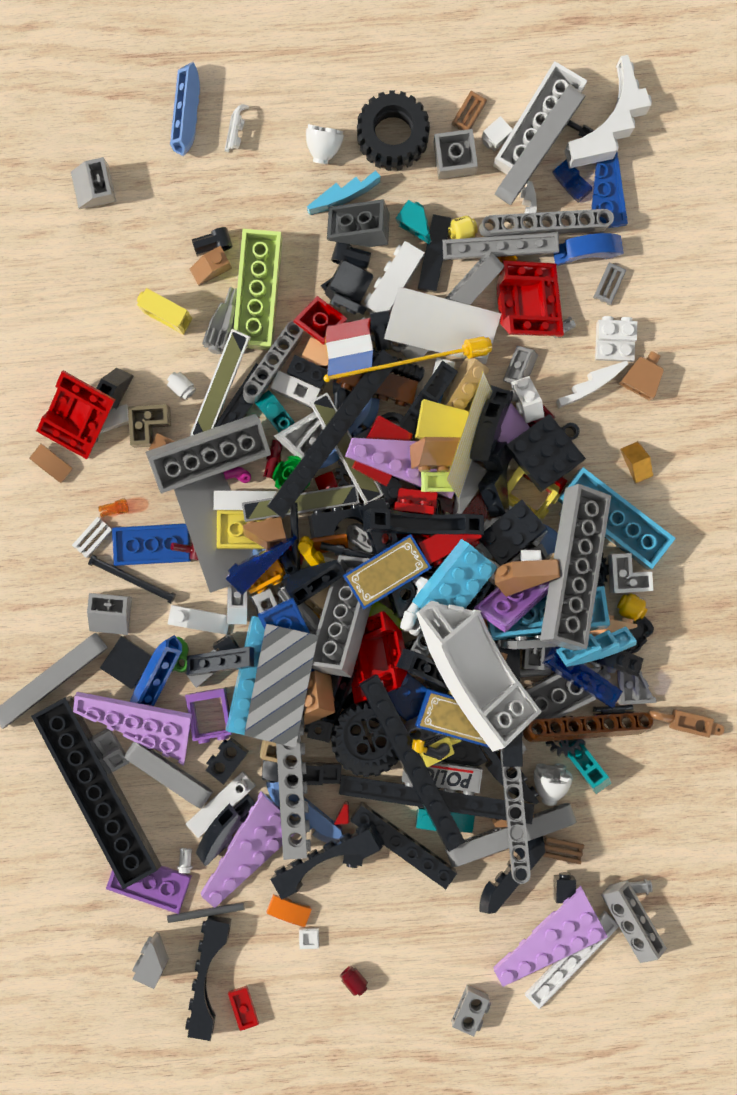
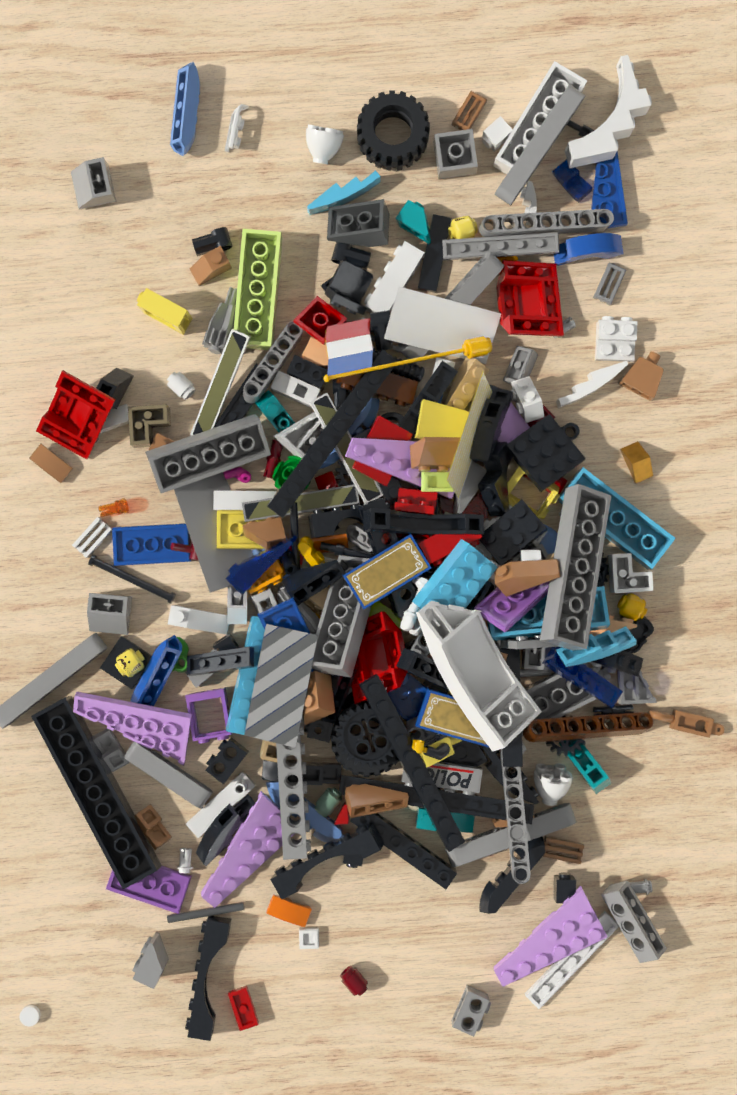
(30, 1015): none -> white tile
(130, 662): none -> light yellow head
(152, 827): none -> medium nougat slope
(328, 802): none -> sand green brick
(370, 799): none -> medium nougat slope

